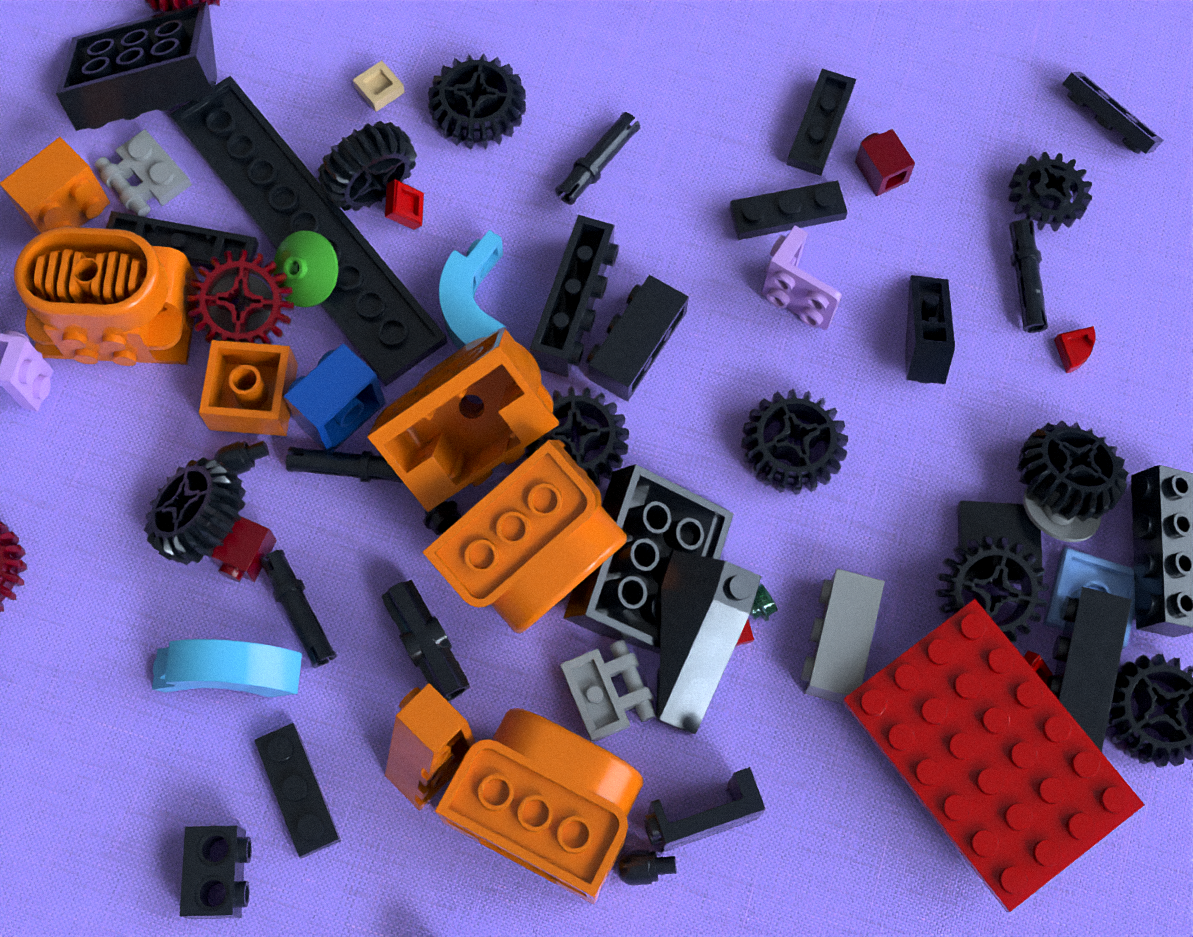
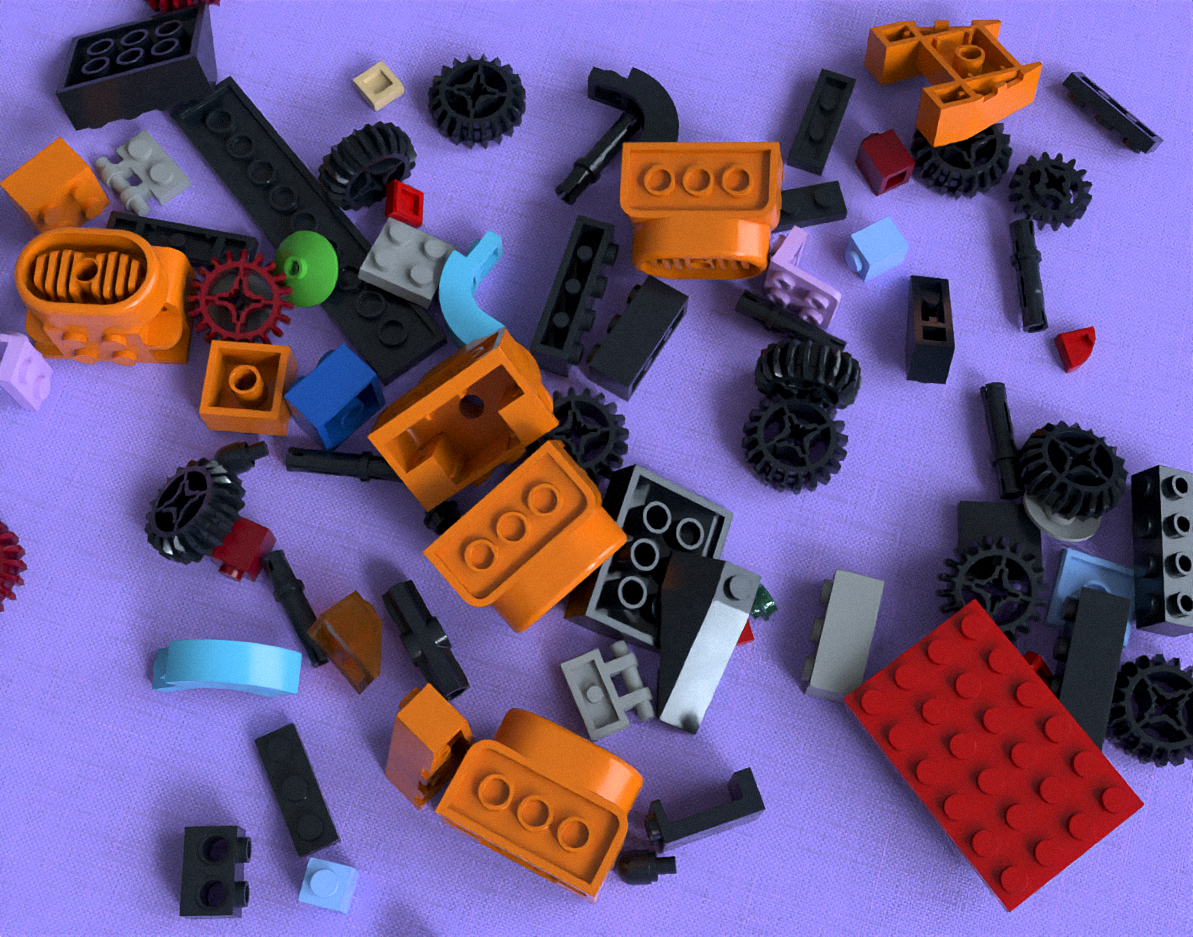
(328, 885): none -> light blue brick
(351, 639): none -> clear orange slope
(406, 262): none -> light grey plate
(640, 97): none -> black arch
(701, 207): none -> orange brick
(783, 322): none -> black pin
(808, 367): none -> black gear
(875, 249): none -> light blue brick
(953, 164): none -> black gear
(969, 70): none -> orange wedge
(1001, 434): none -> black pin

